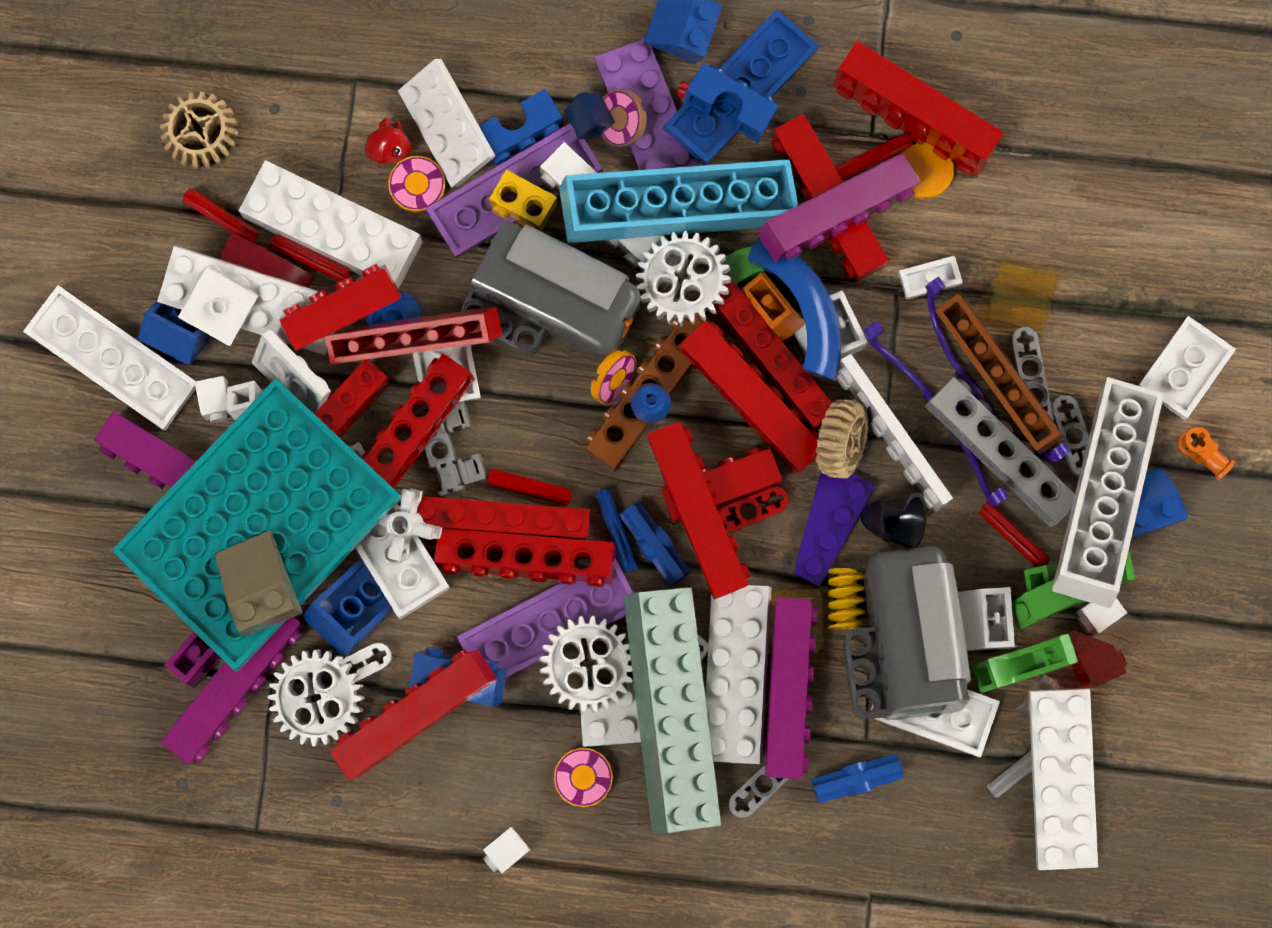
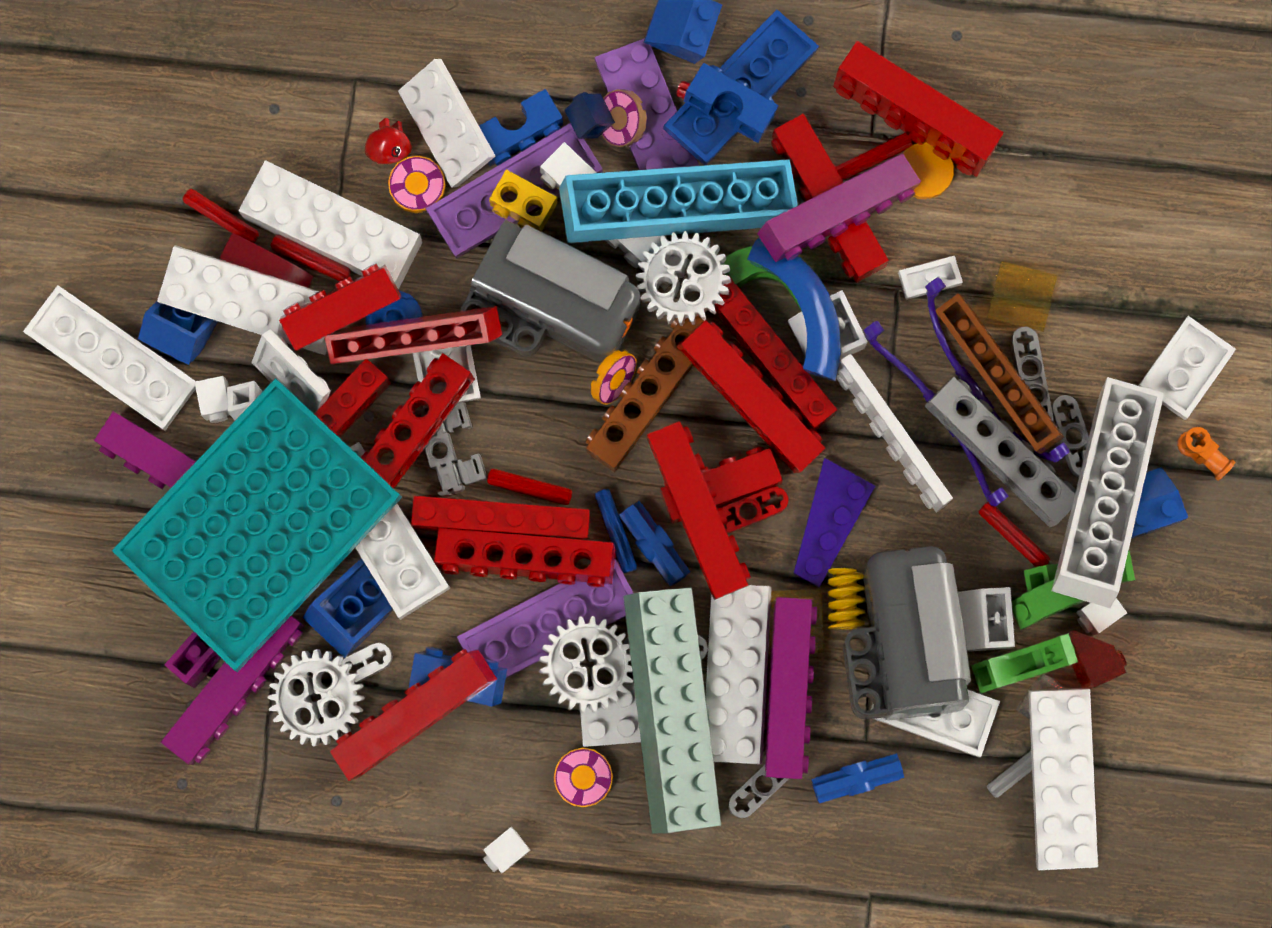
(190, 136): tan gear -> none
(218, 306): white plate -> none
(257, 584): dark tan slope -> none
(416, 526): white pin -> none
(642, 405): blue cone -> none
(773, 306): orange brick -> none
(842, 438): tan gear -> none
(897, 519): black helmet -> none

